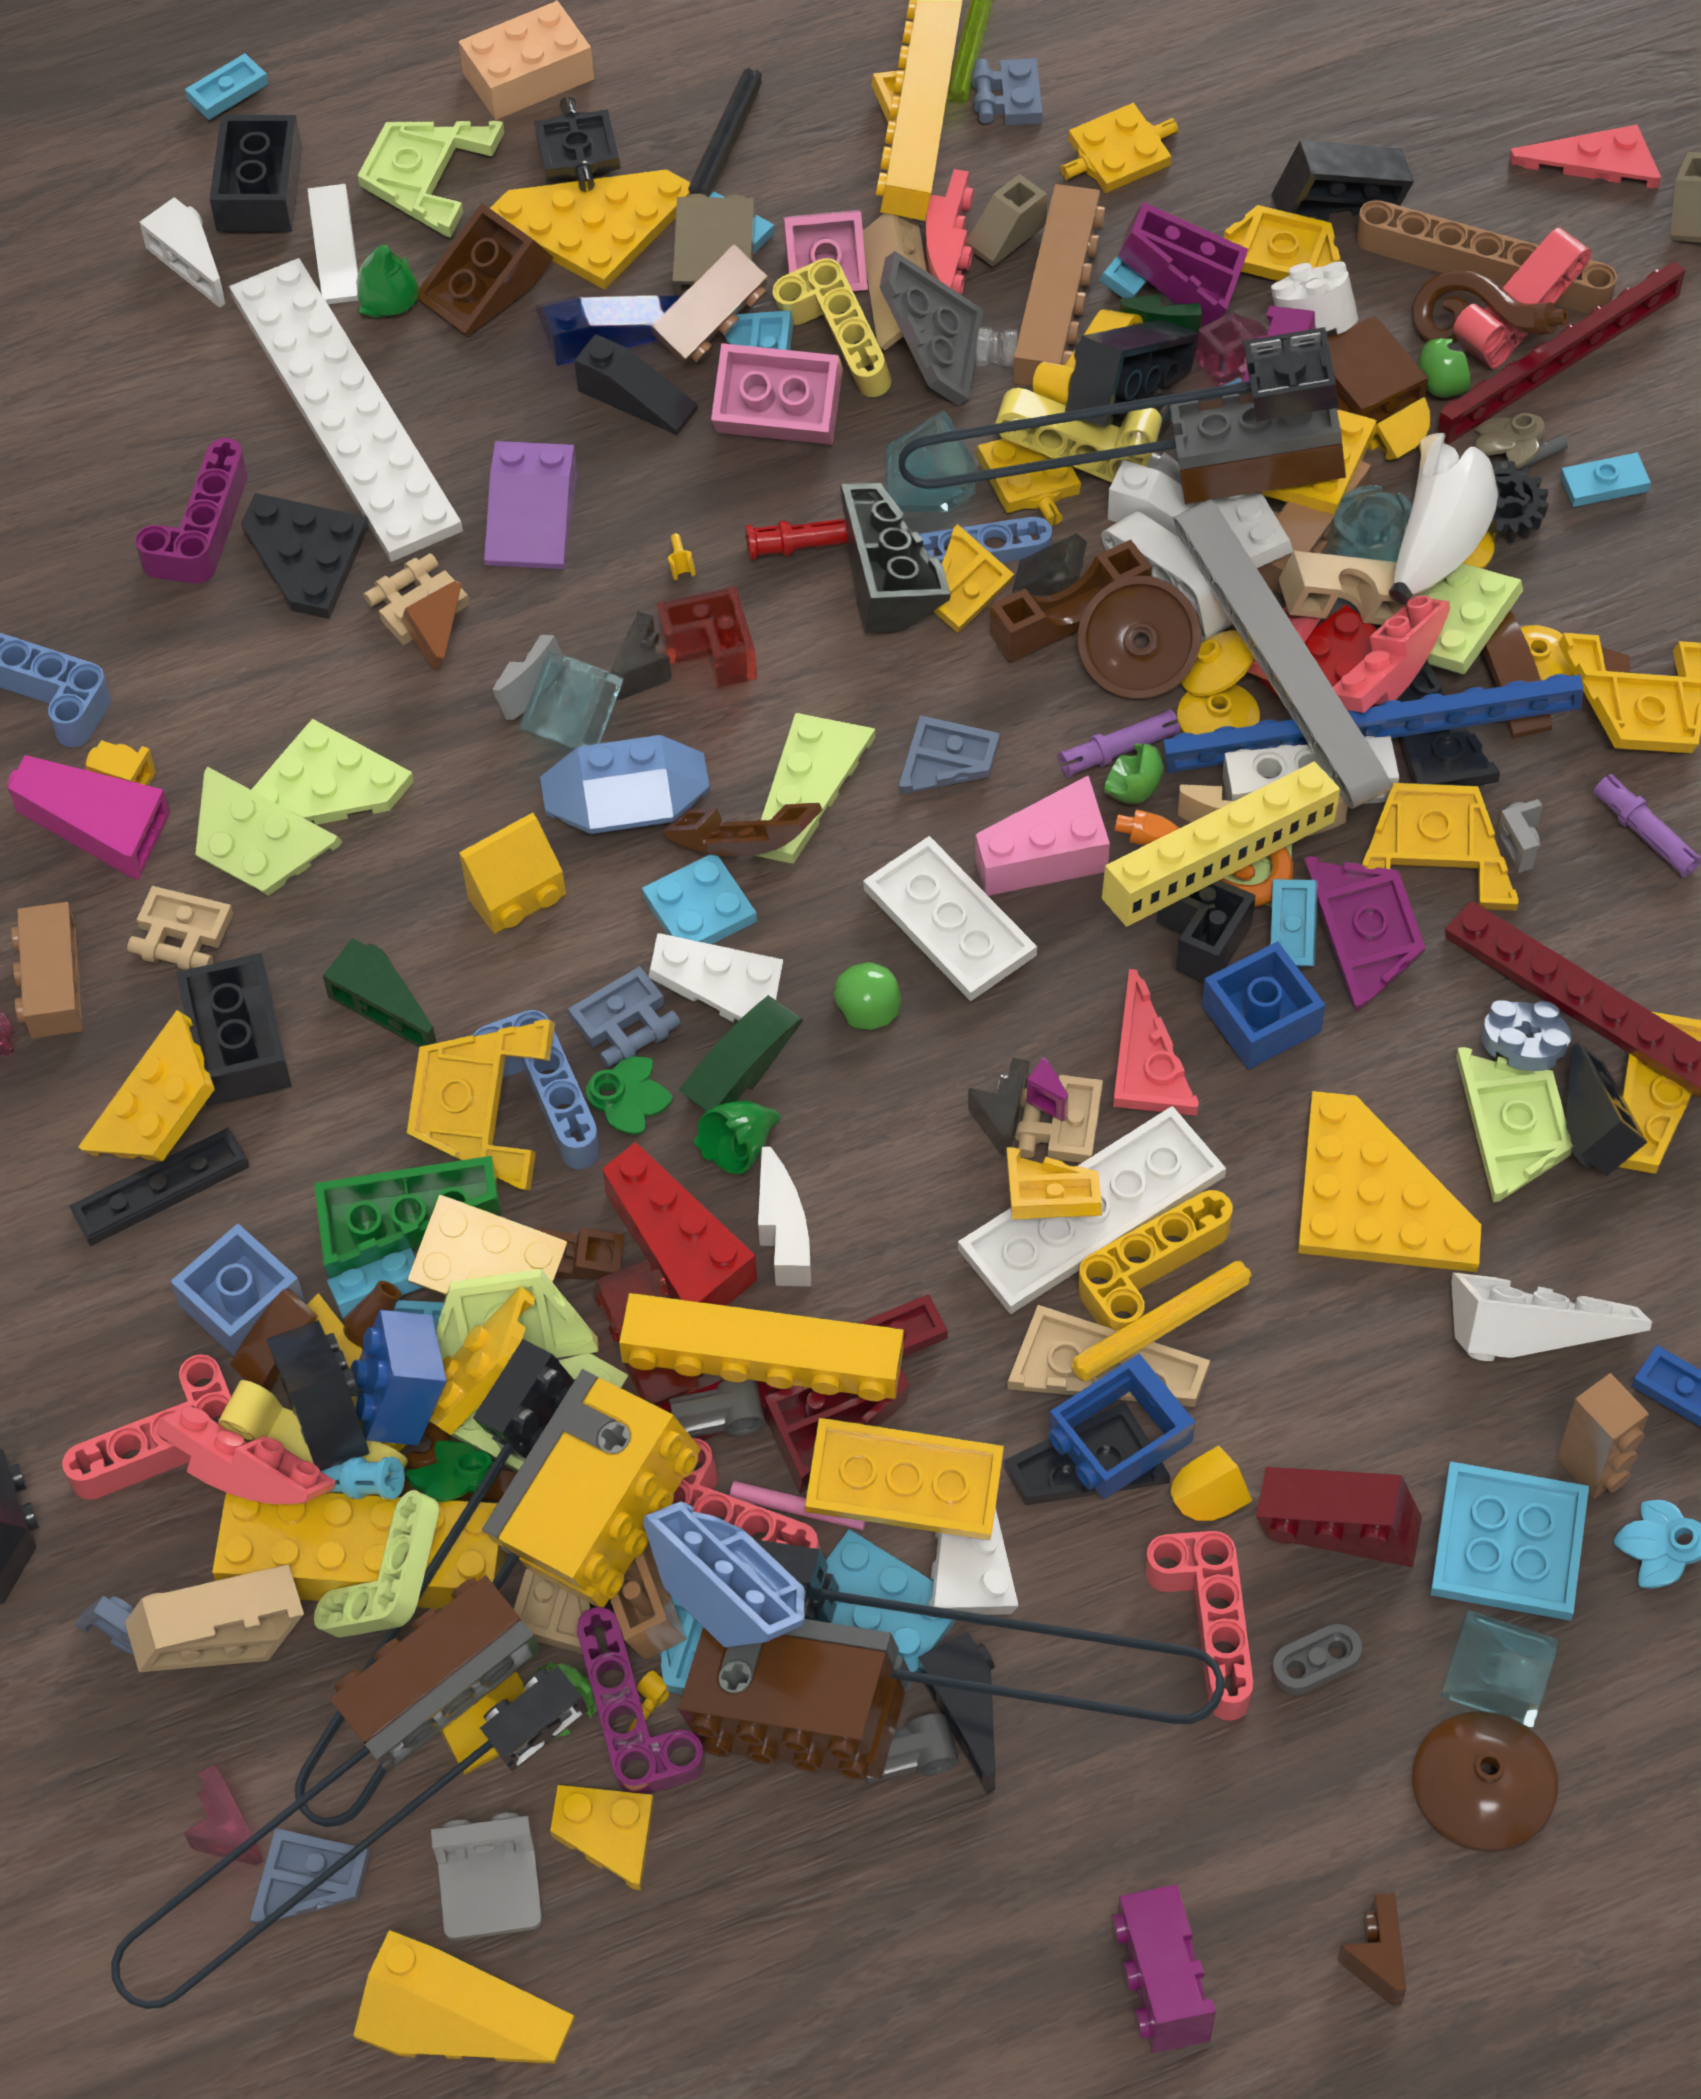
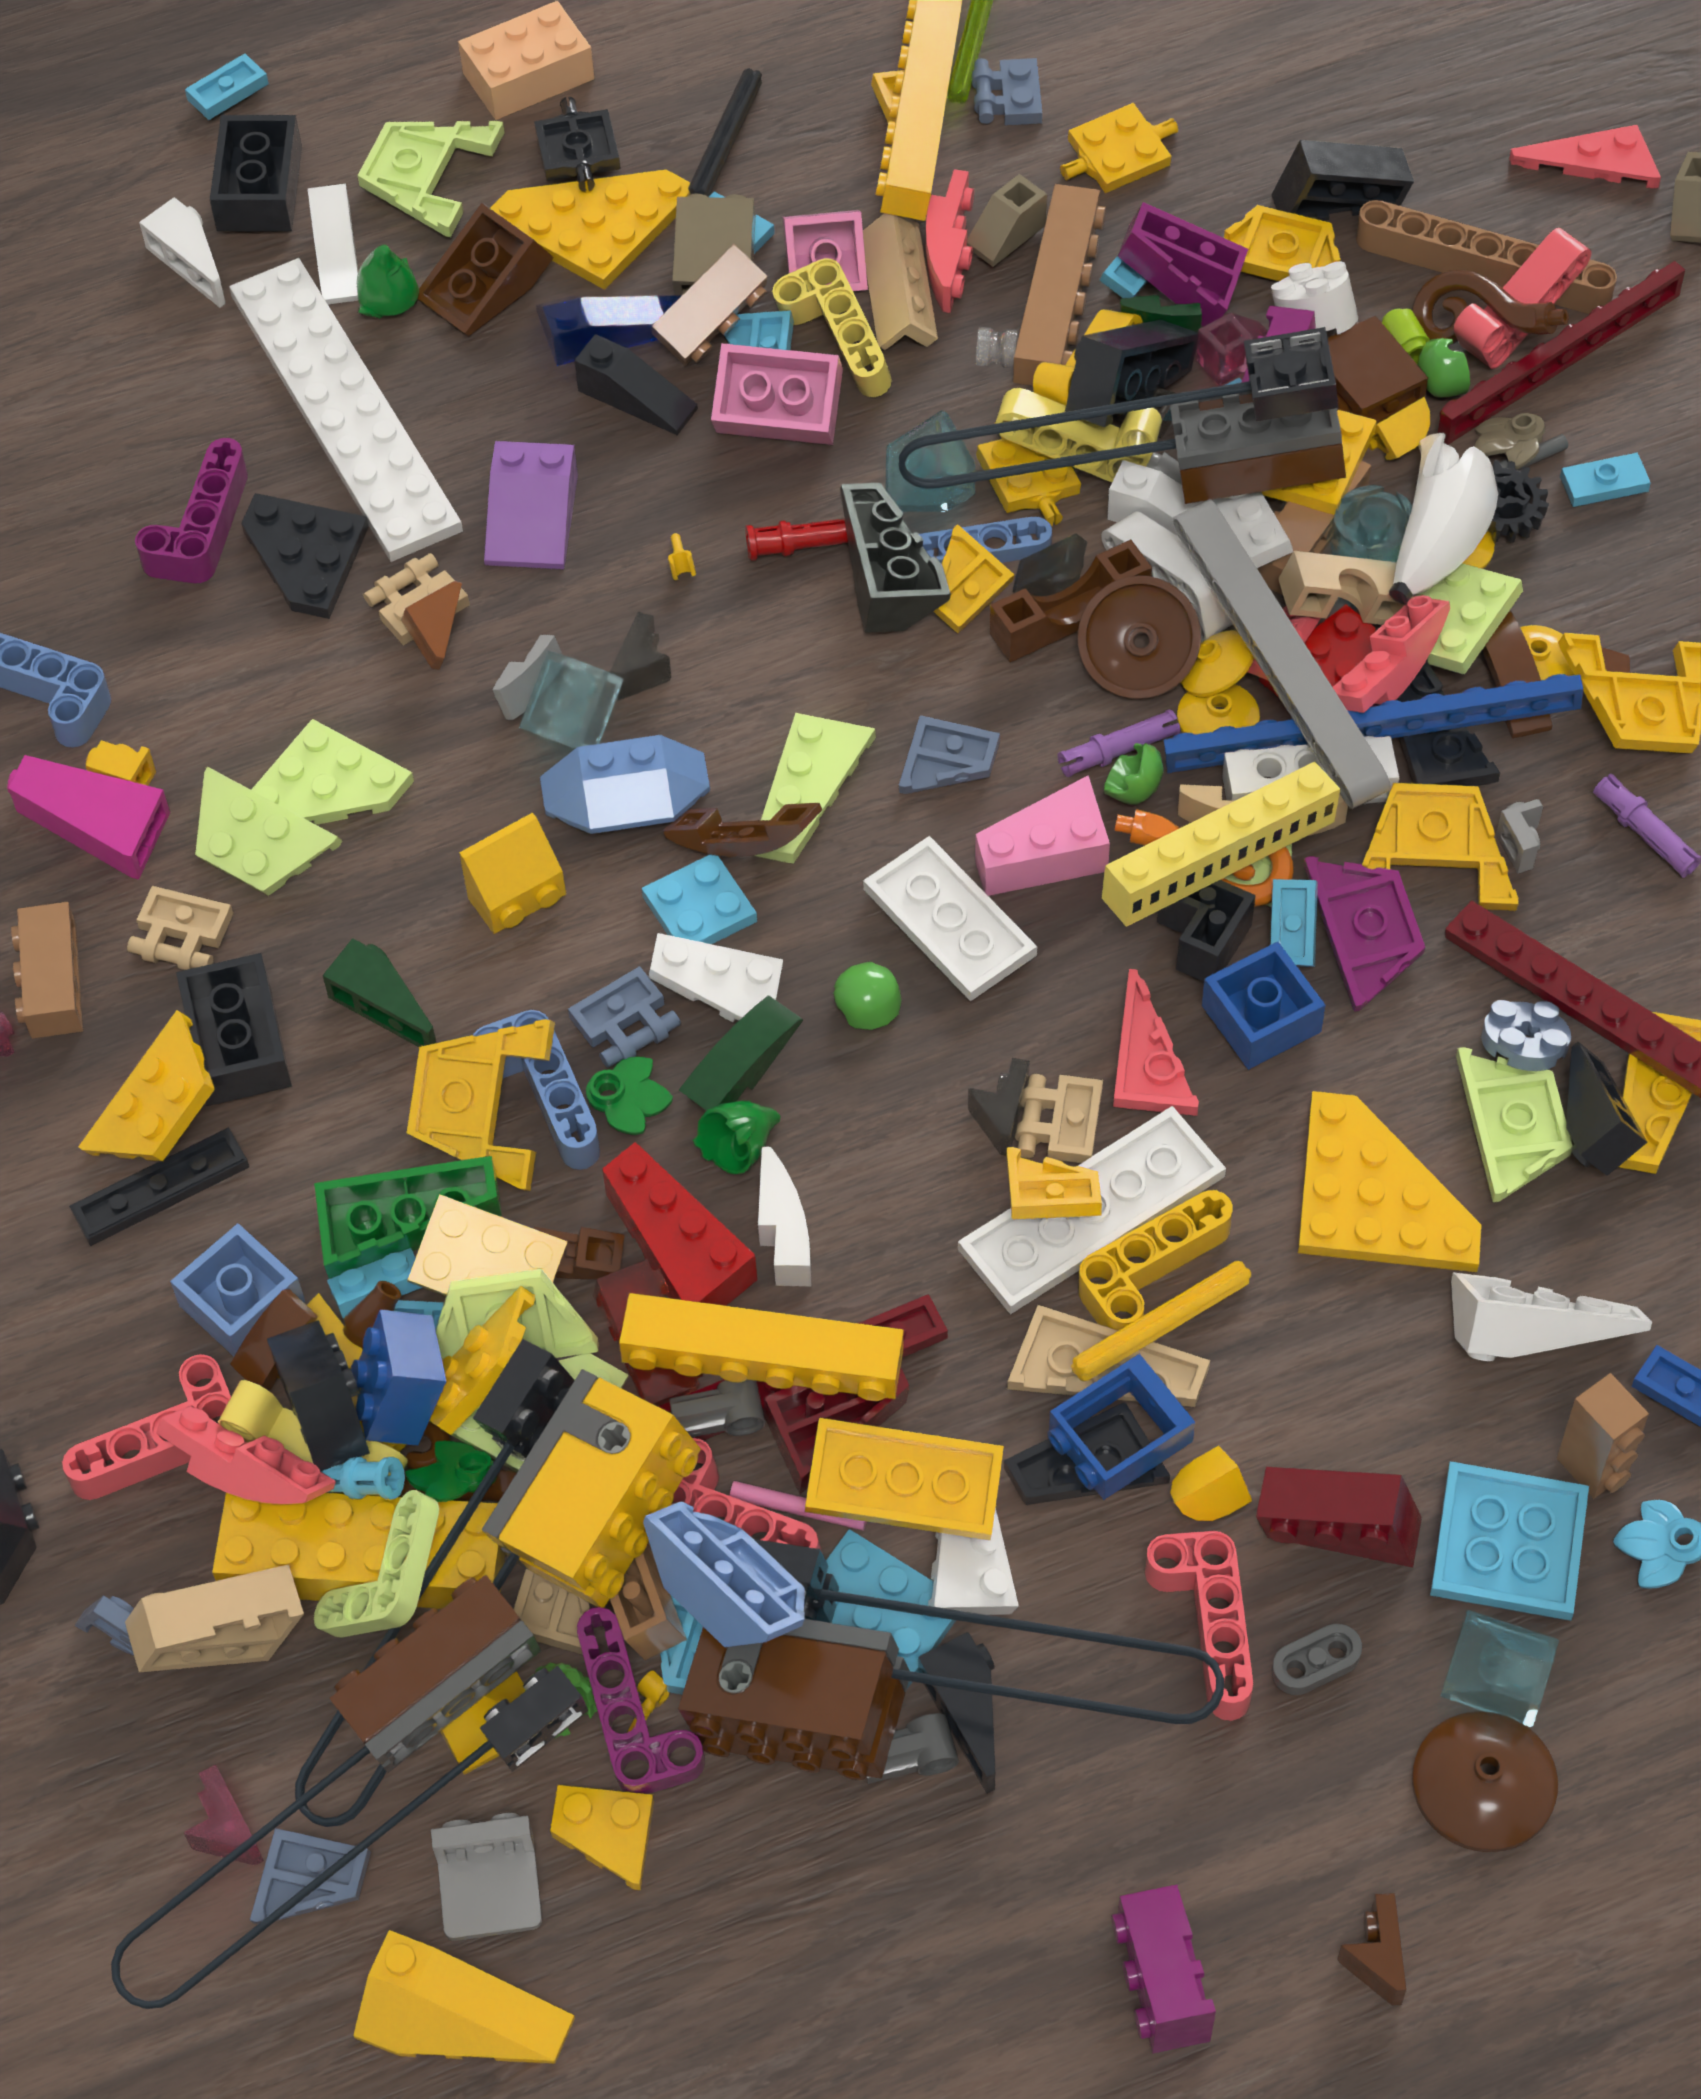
(711, 627): clear red brick -> none
(936, 325): dark grey plate -> none
(1047, 1091): magenta slope -> none
(1406, 330): none -> lime brick

